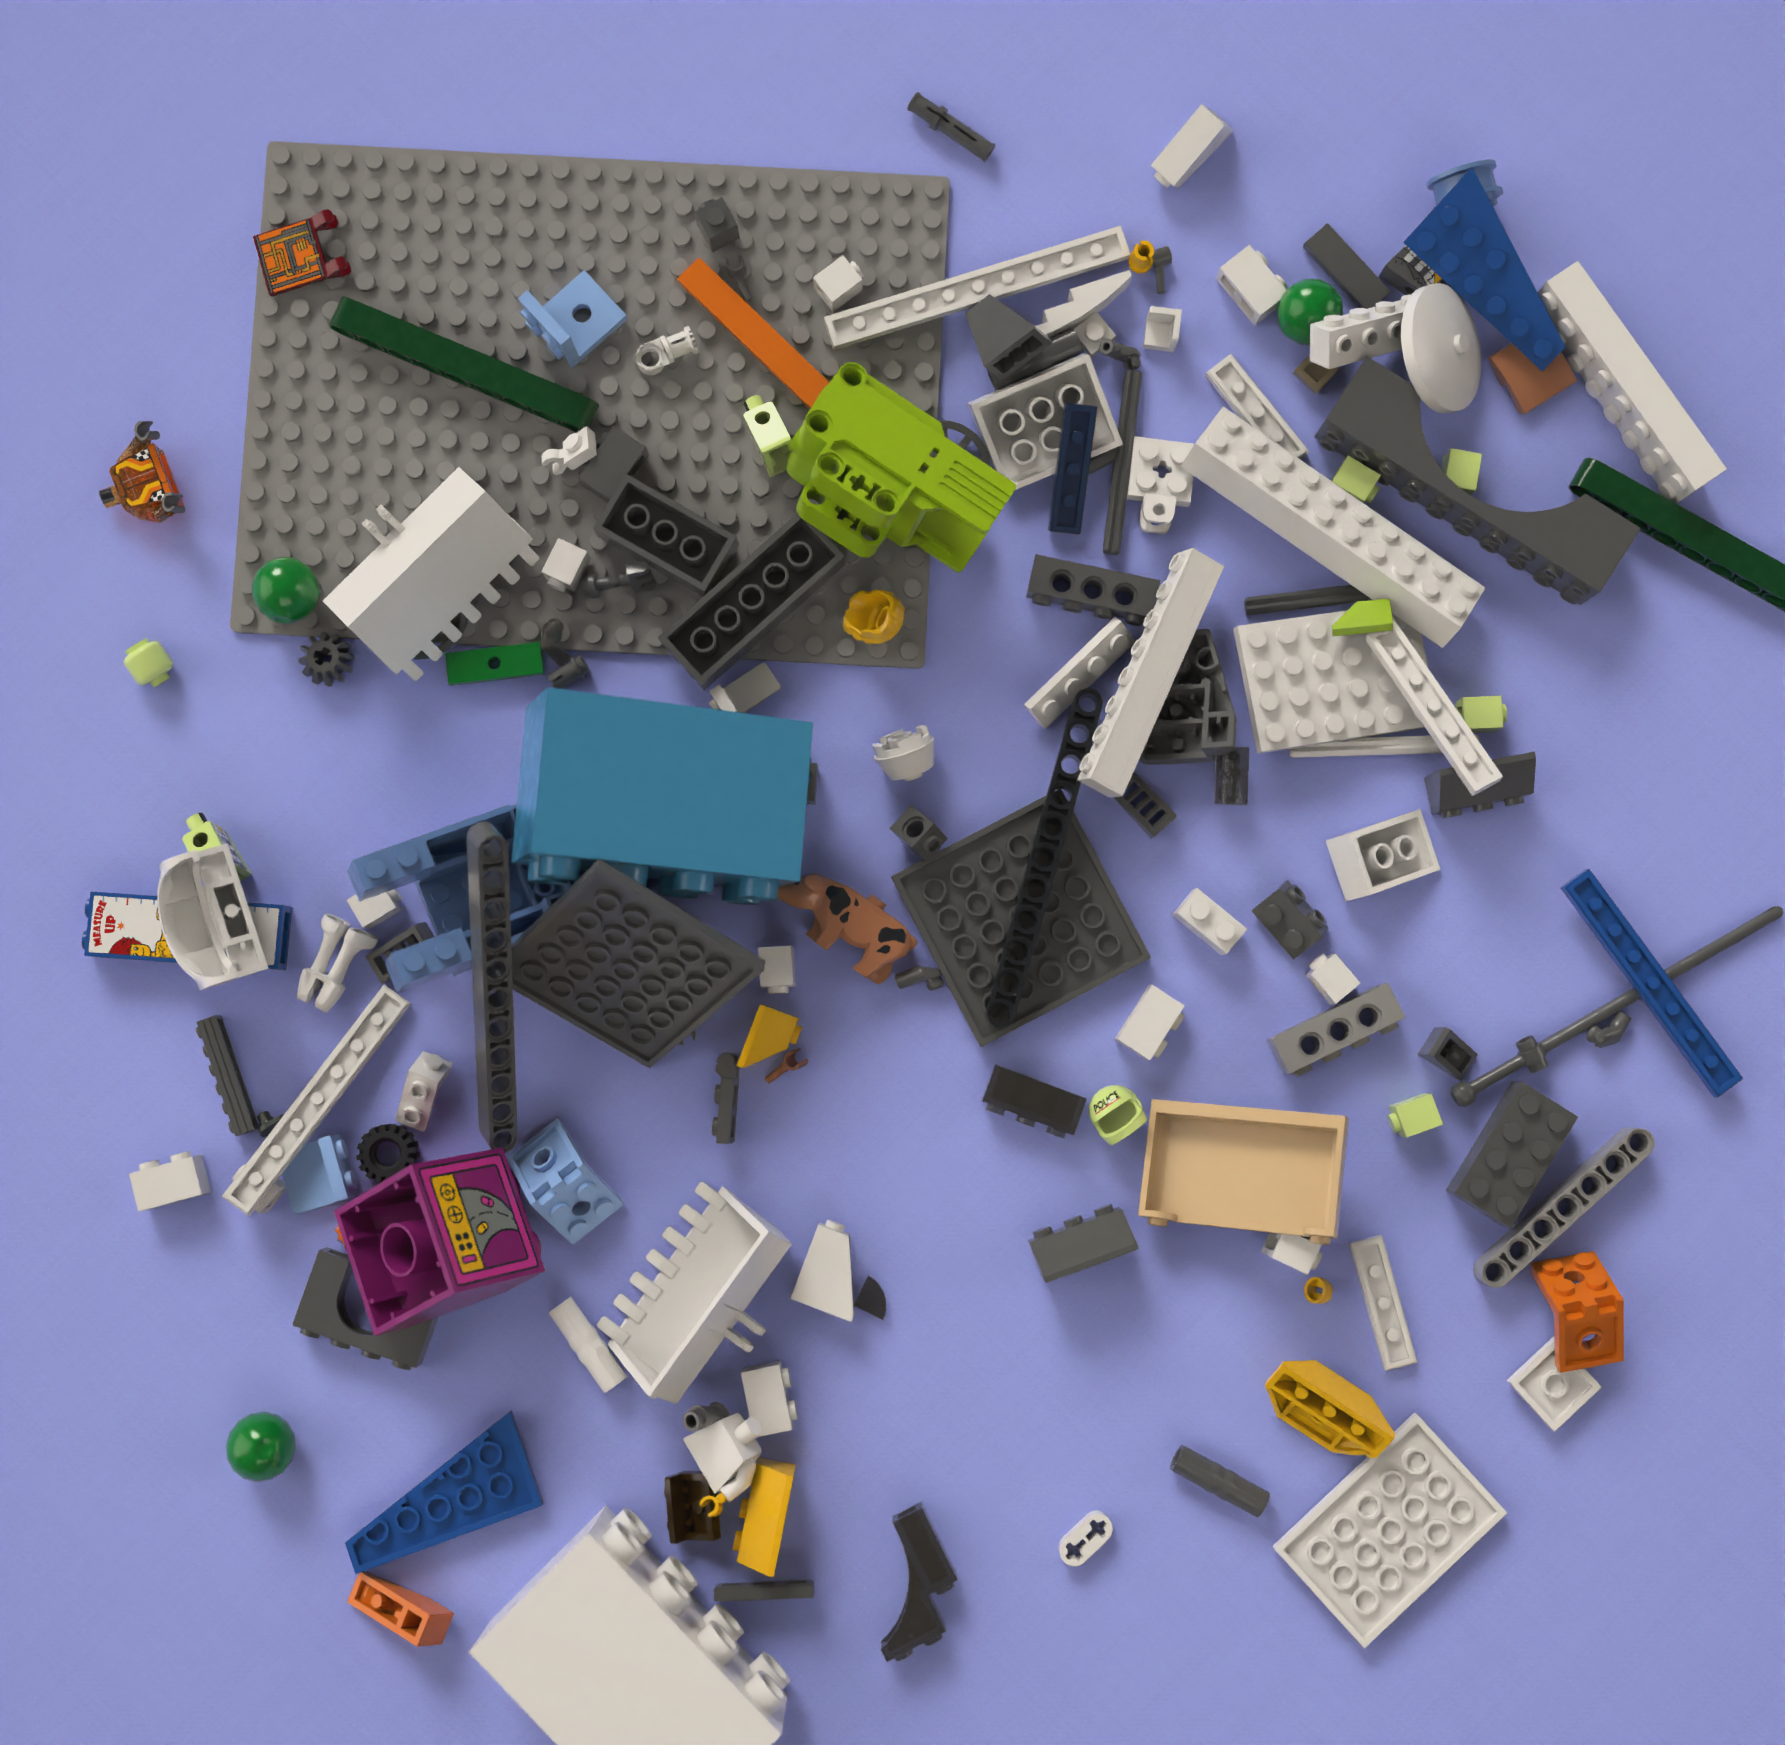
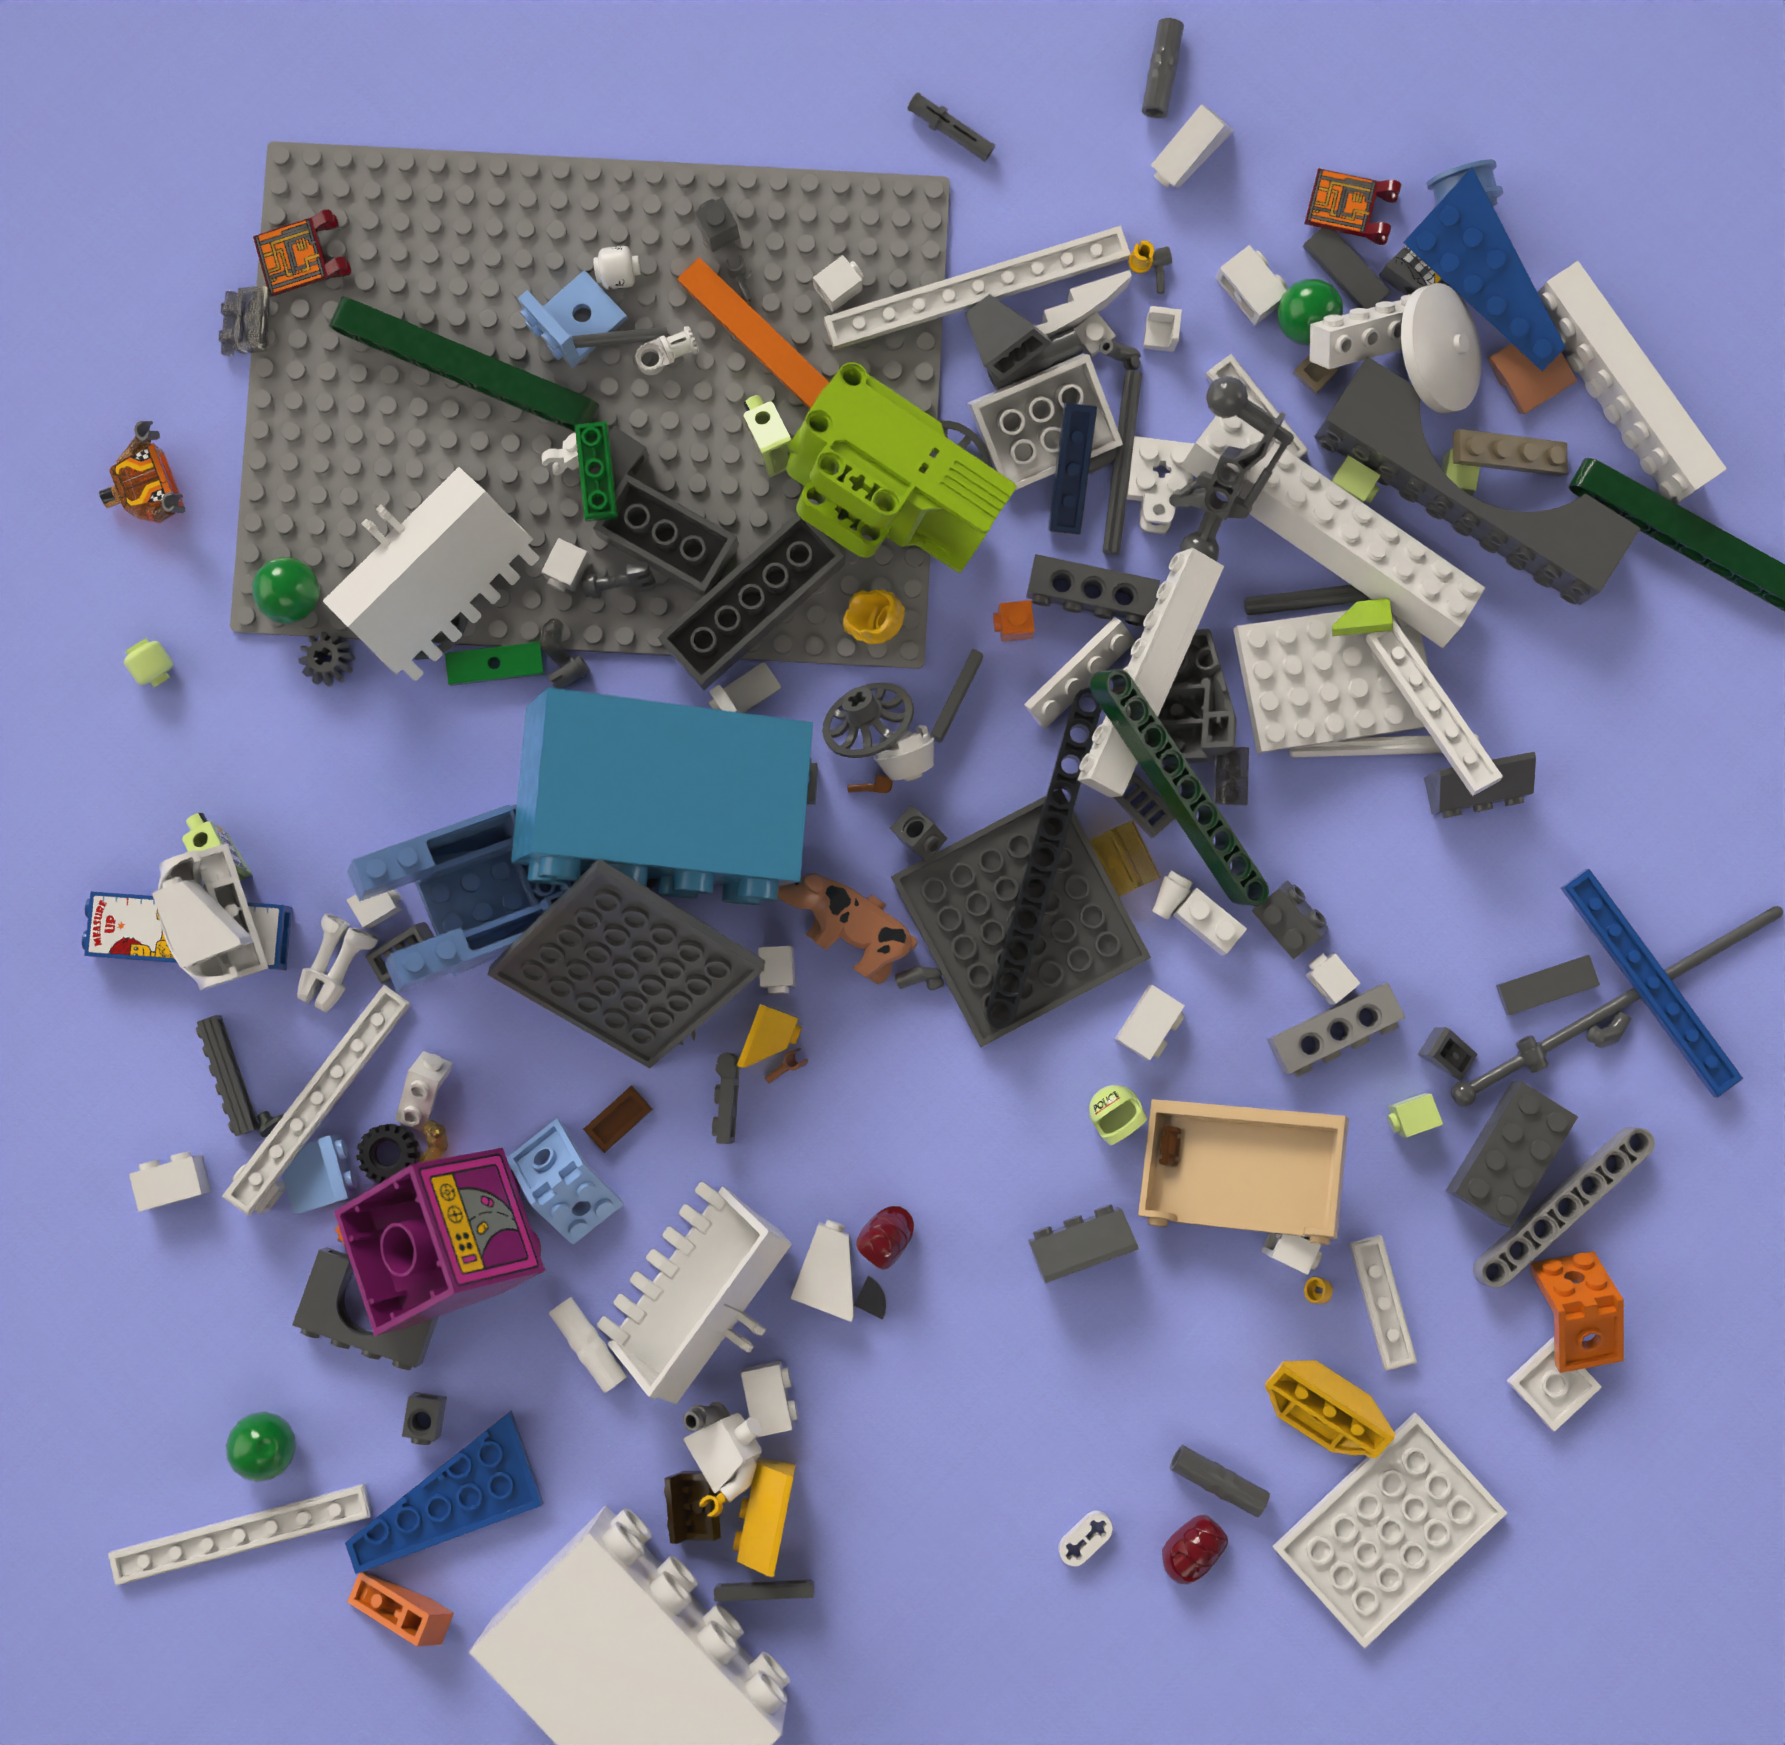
(196, 922): none -> white slope
(240, 1534): none -> white tile
(245, 320): none -> clear smoke plate
(432, 1405): none -> dark grey brick
(436, 1141): none -> clear yellow arm
(494, 1068): dark grey beam -> none
(599, 488): none -> green tile
(616, 267): none -> white head
(618, 337): none -> dark grey bar
(618, 1119): none -> reddish brown tile
(862, 711): none -> dark grey wheel
(881, 785): none -> dark orange hand
(886, 1236): none -> dark red piece
(928, 1573): clear smoke arch -> none
(957, 695): none -> dark grey tile
(1014, 621): none -> orange brick
(1033, 1101): clear smoke brick -> none
(1125, 858): none -> clear yellow panel
(1162, 68): none -> dark grey axle
(1167, 783): none -> dark green beam
(1170, 1146): none -> reddish brown piece
(1171, 894): none -> white cone
(1193, 1549): none -> dark red piece
(1227, 399): none -> dark grey piece
(1346, 204): none -> flag
(1383, 855): white slope -> none
(1482, 713): yellowish green brick -> none
(1509, 452): none -> dark tan plate
(1547, 985): none -> dark grey tile

